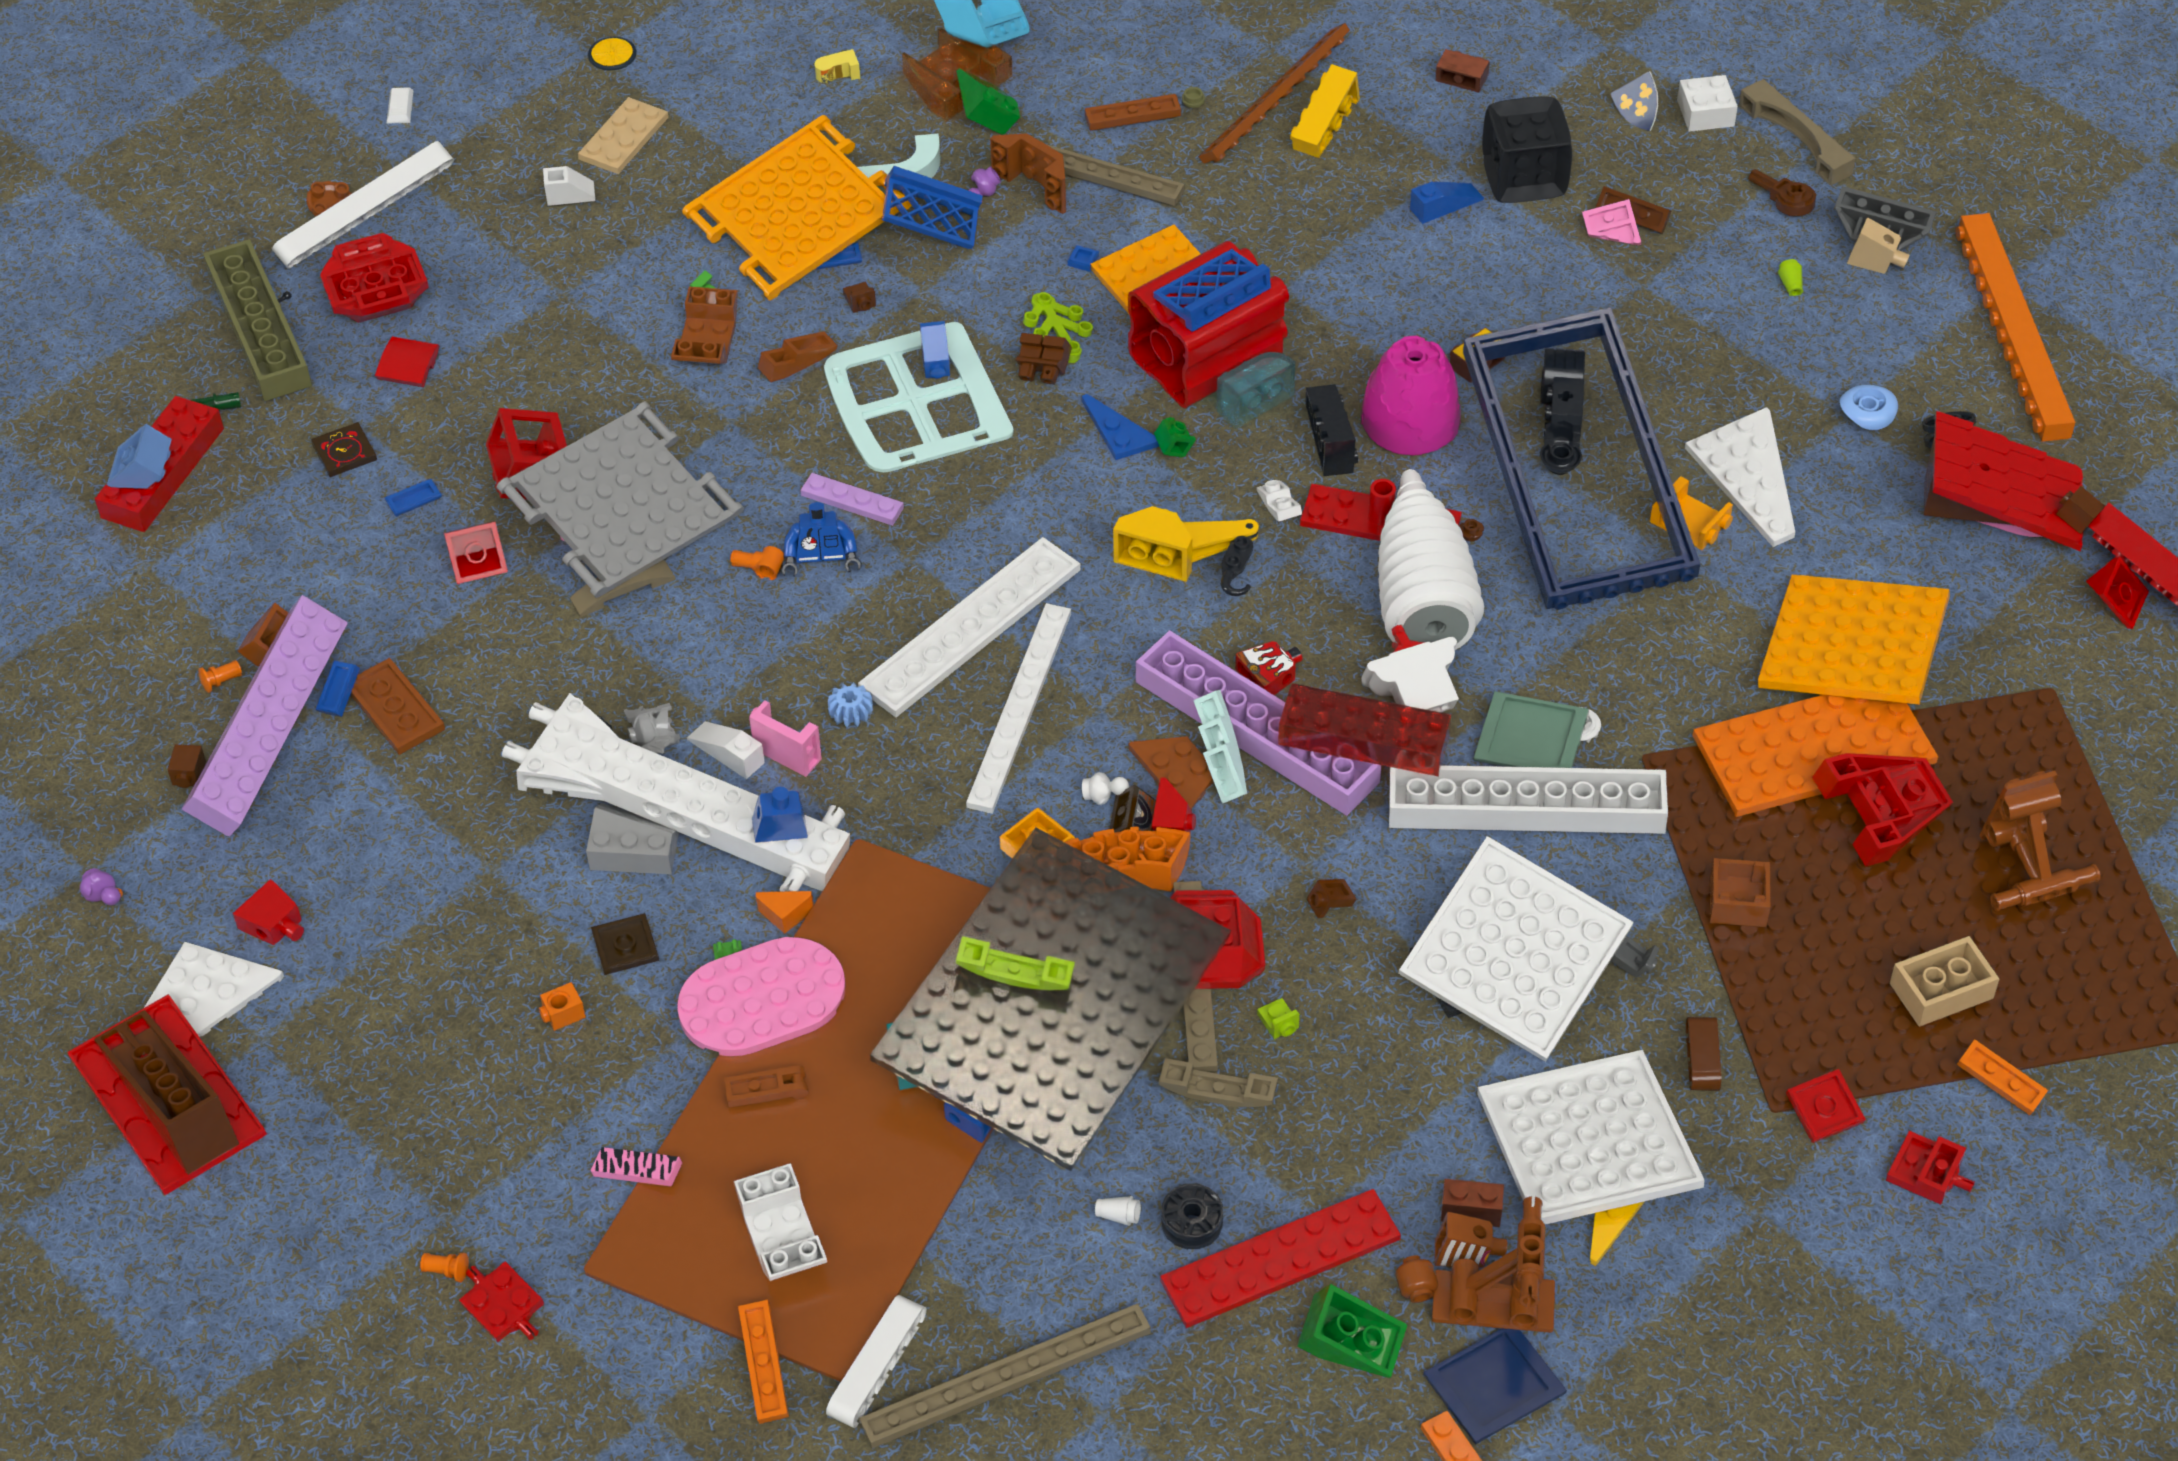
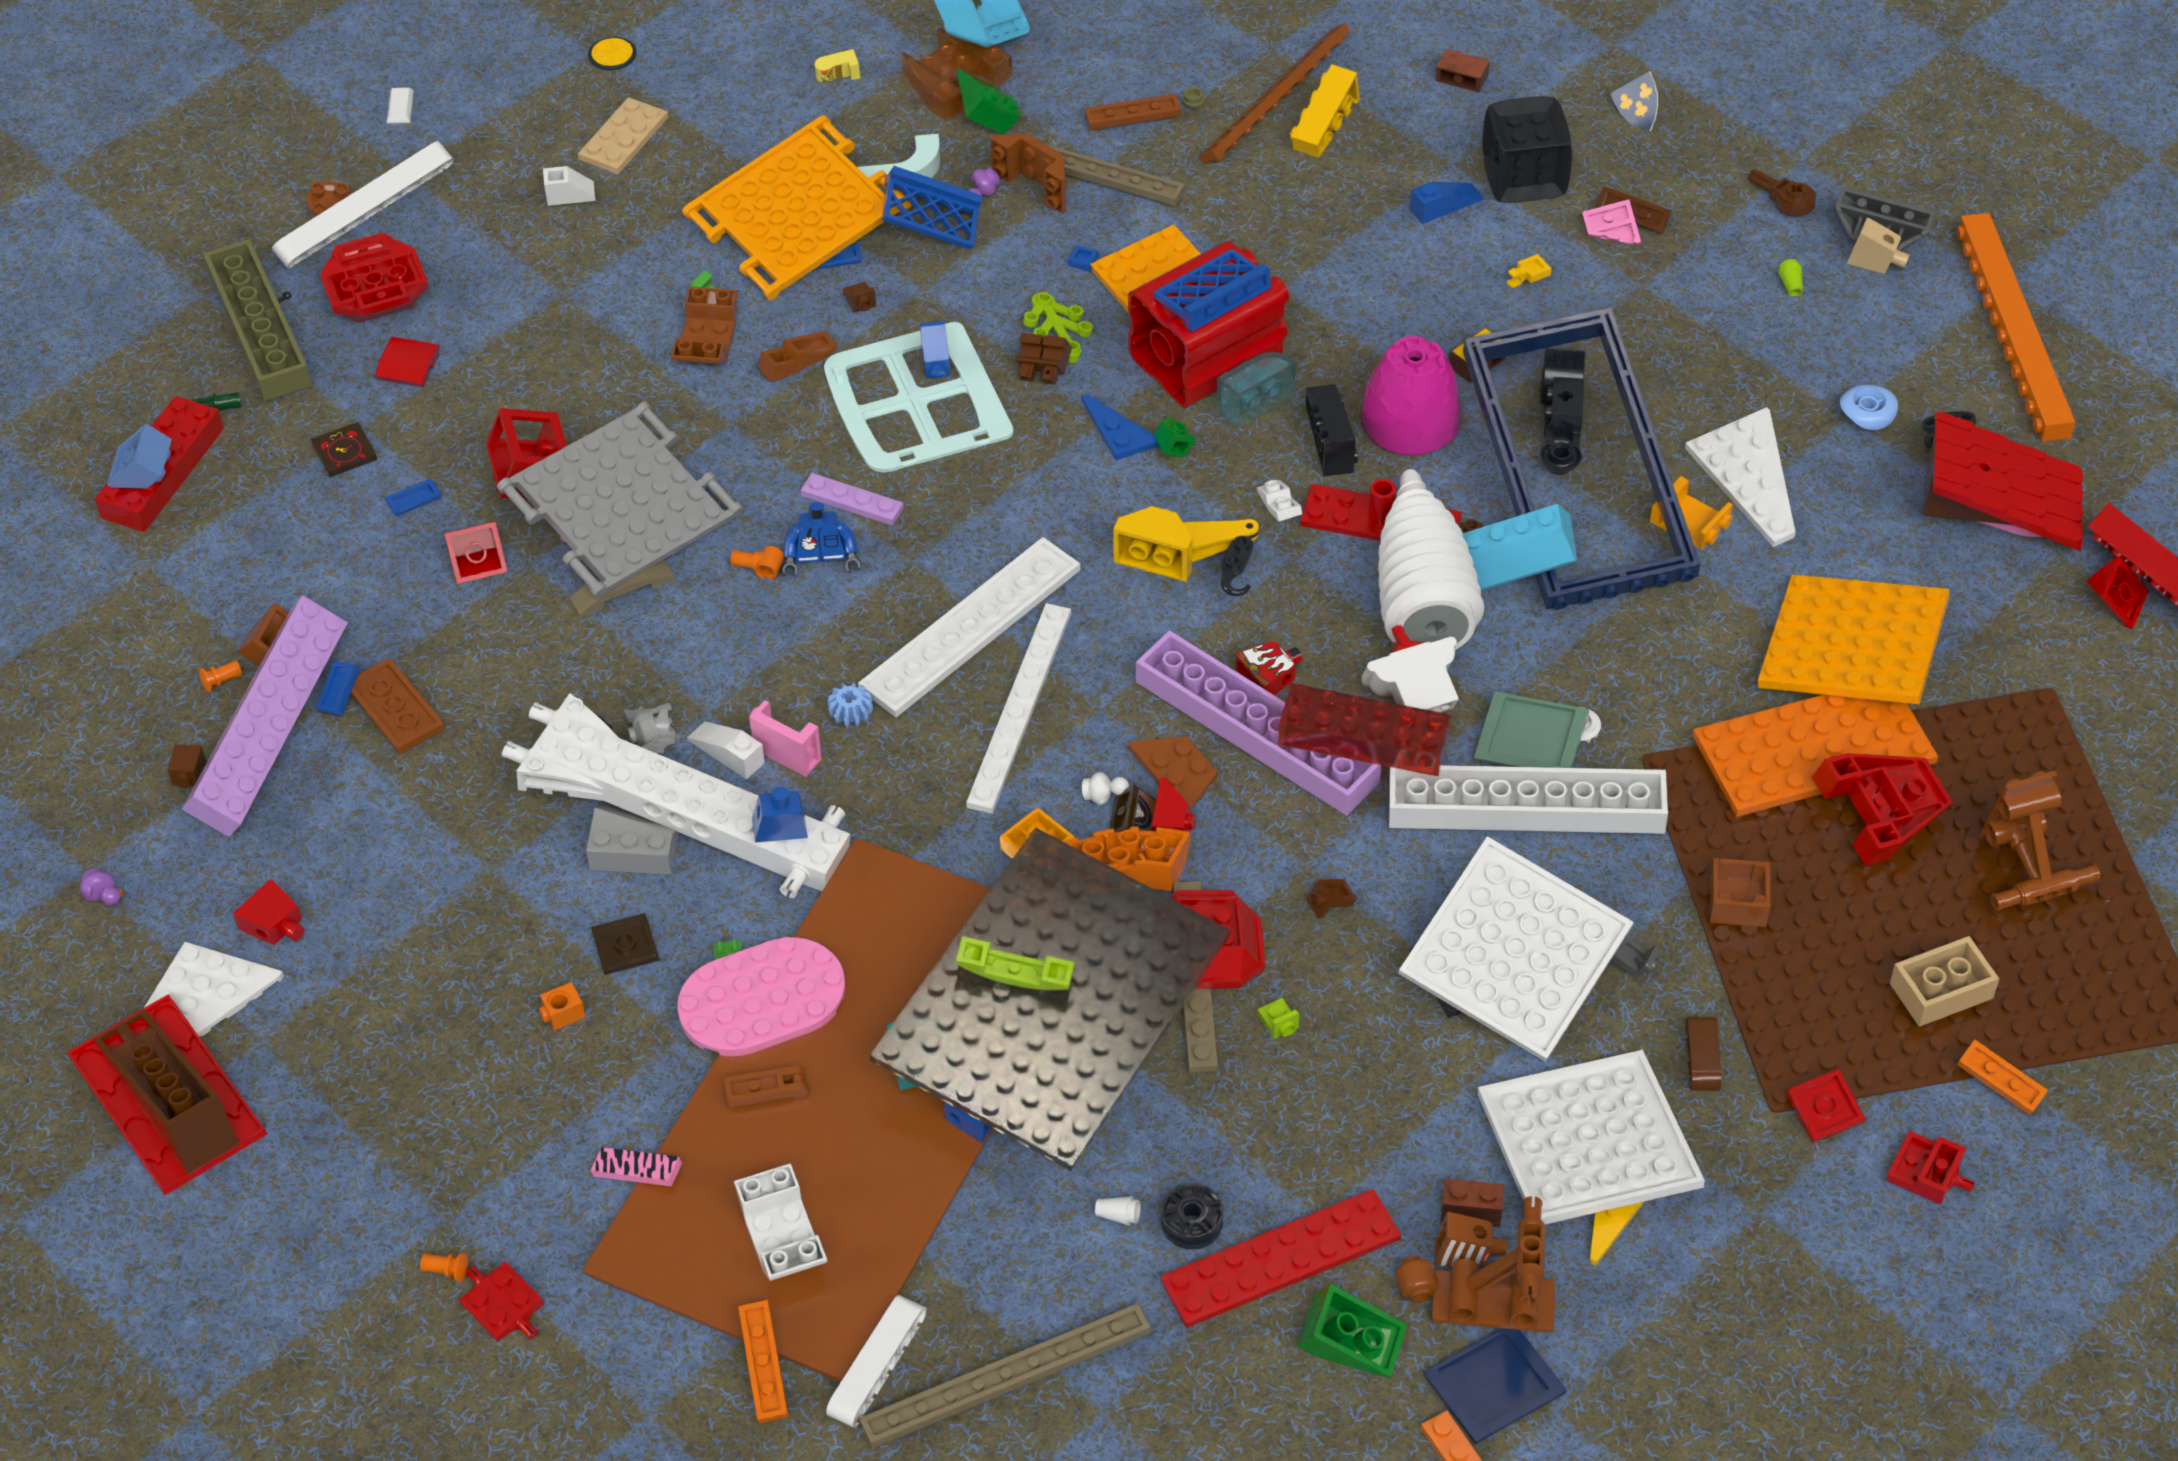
(785, 908): orange slope -> none
(1217, 1088): dark tan slope -> none
(1221, 745): light aqua slope -> none
(1522, 546): none -> medium azure slope
(1531, 268): none -> yellow plate
(1707, 103): white brick -> none
(1767, 103): dark tan arch -> none
(2079, 509): reddish brown brick -> none

